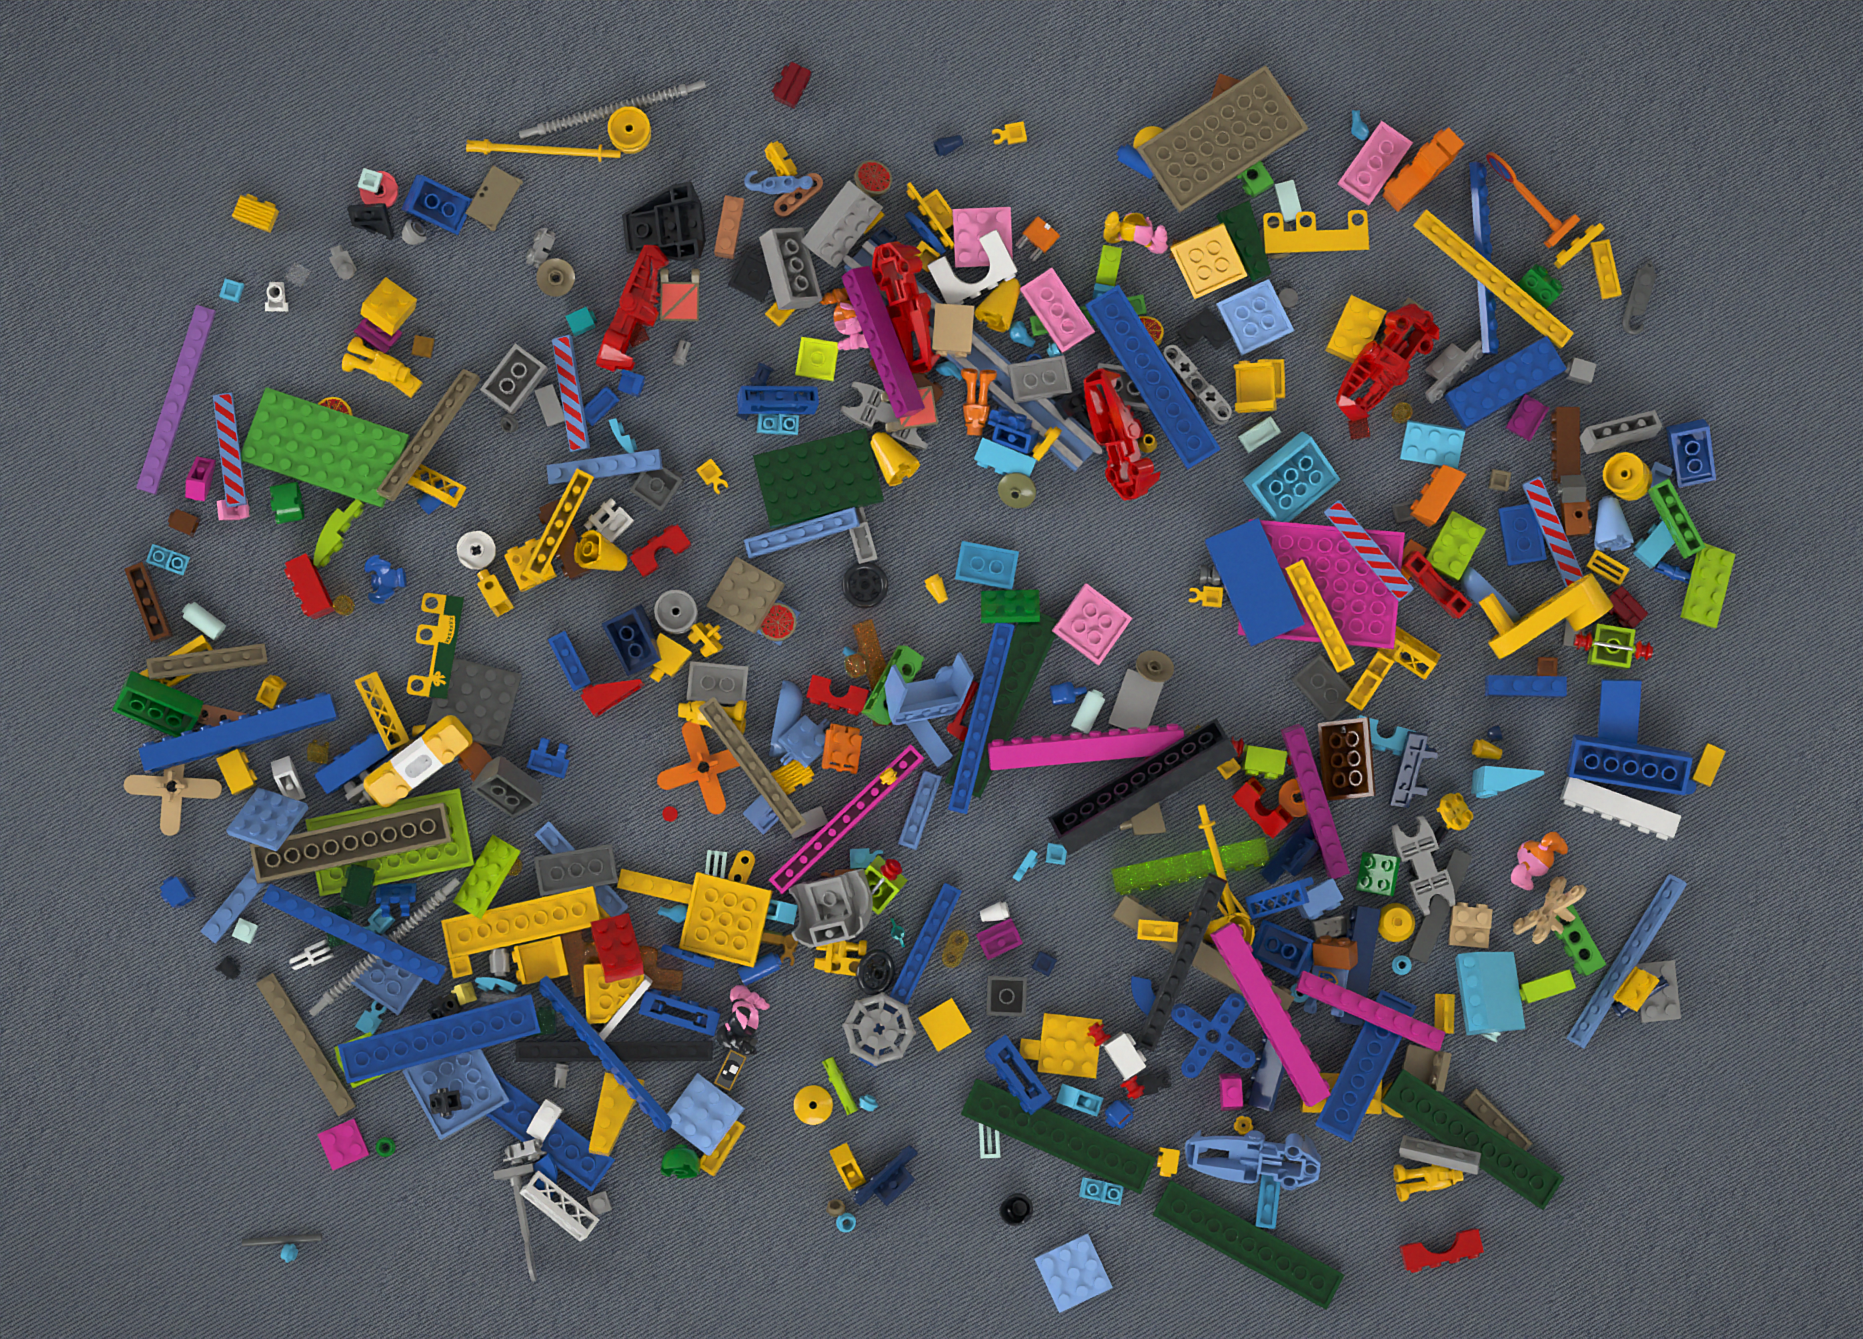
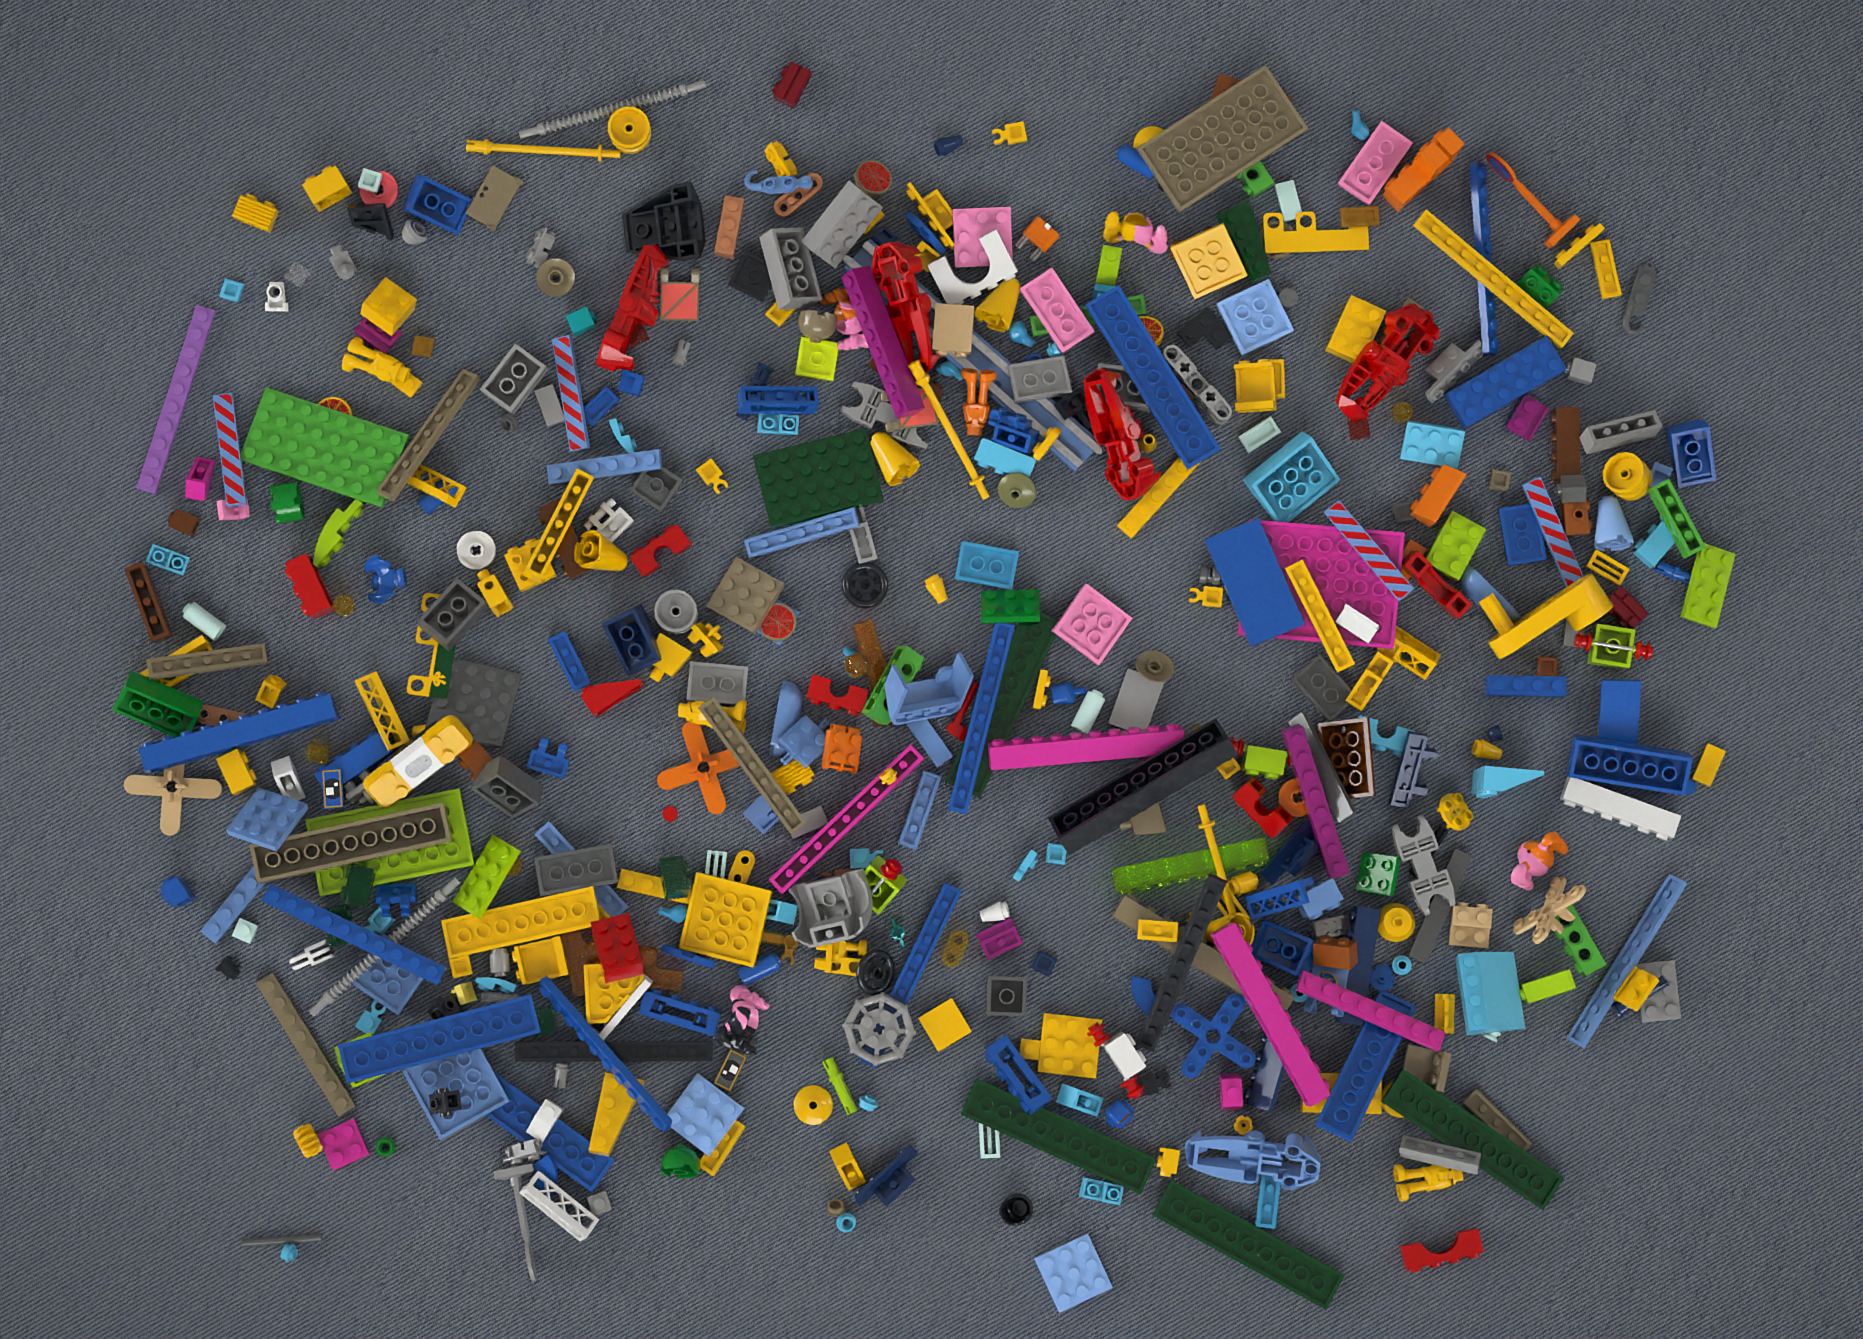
(307, 1140): none -> yellow gear
(326, 188): none -> yellow brick
(332, 788): none -> tile
(452, 614): none -> flat silver brick
(674, 877): none -> clear green brick
(817, 325): none -> dark tan cylinder
(923, 381): none -> yellow bar
(1040, 698): none -> yellow plate
(1155, 498): none -> yellow plate
(1243, 883): none -> yellow brick
(1329, 779): none -> dark grey tile
(1357, 624): none -> white panel
(1359, 216): none -> pearl gold tile
(1382, 977): none -> blue piece

